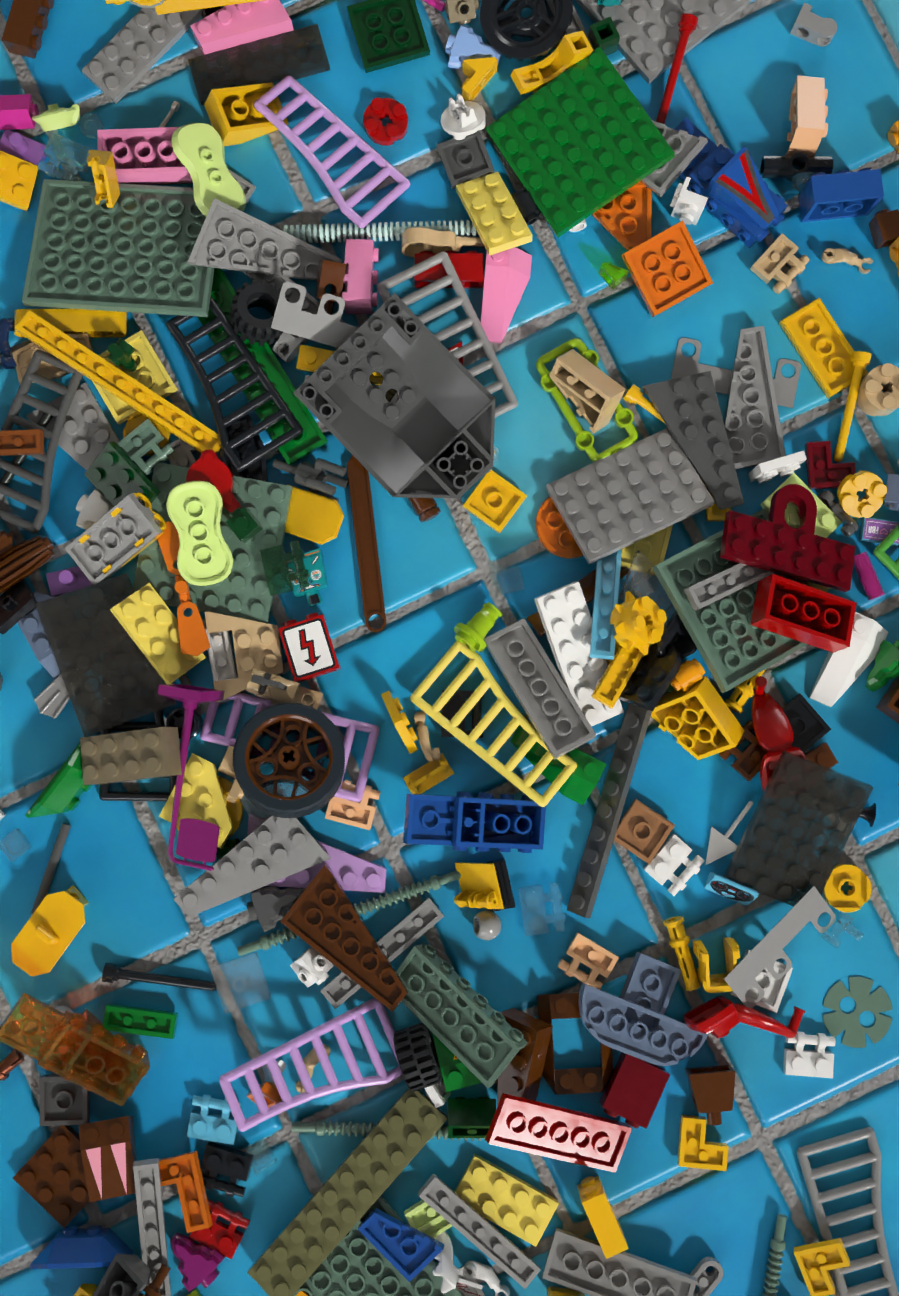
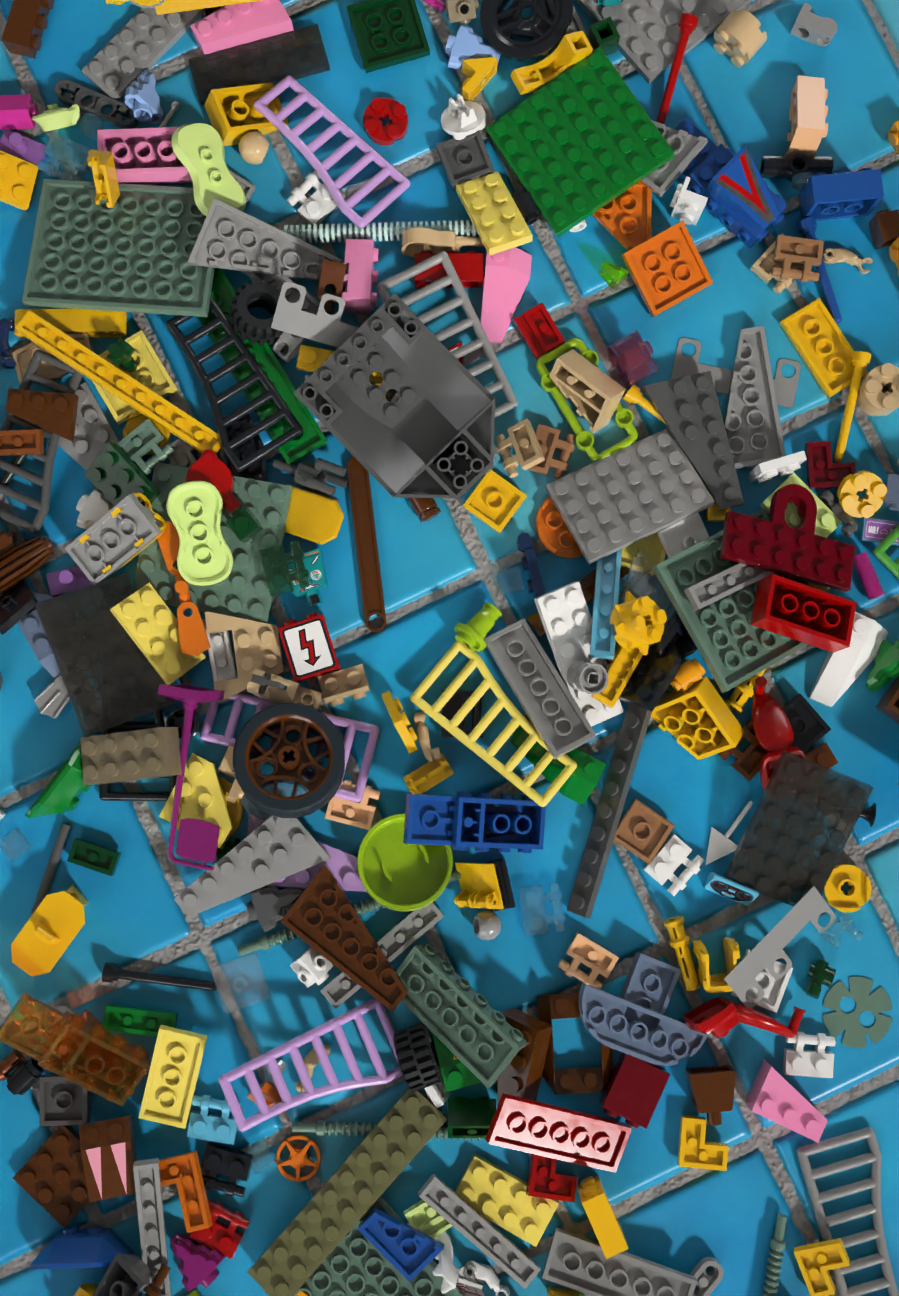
(24, 1077): none -> black brick
(45, 409): none -> reddish brown wing
(94, 856): none -> dark green plate
(98, 101): none -> dark grey beam
(144, 99): none -> light blue rock
(173, 1076): none -> light yellow plate
(253, 147): none -> tan piece
(298, 1158): none -> orange wheel
(318, 205): none -> white plate
(344, 684): none -> tan bracket
(400, 873): none -> lime piece
(526, 447): none -> tan plate
(530, 563): none -> dark blue hinge
(538, 330): none -> red plate
(548, 442): none -> medium nougat plate
(548, 1184): none -> red plate
(587, 677): none -> light grey wheel
(632, 358): none -> clear pink brick
(683, 535): none -> white plate
(739, 37): none -> tan brick
(781, 1103): none -> bright pink wedge
(798, 251): none -> medium nougat plate
(808, 228): none -> blue piece
(820, 974): none -> dark green plate

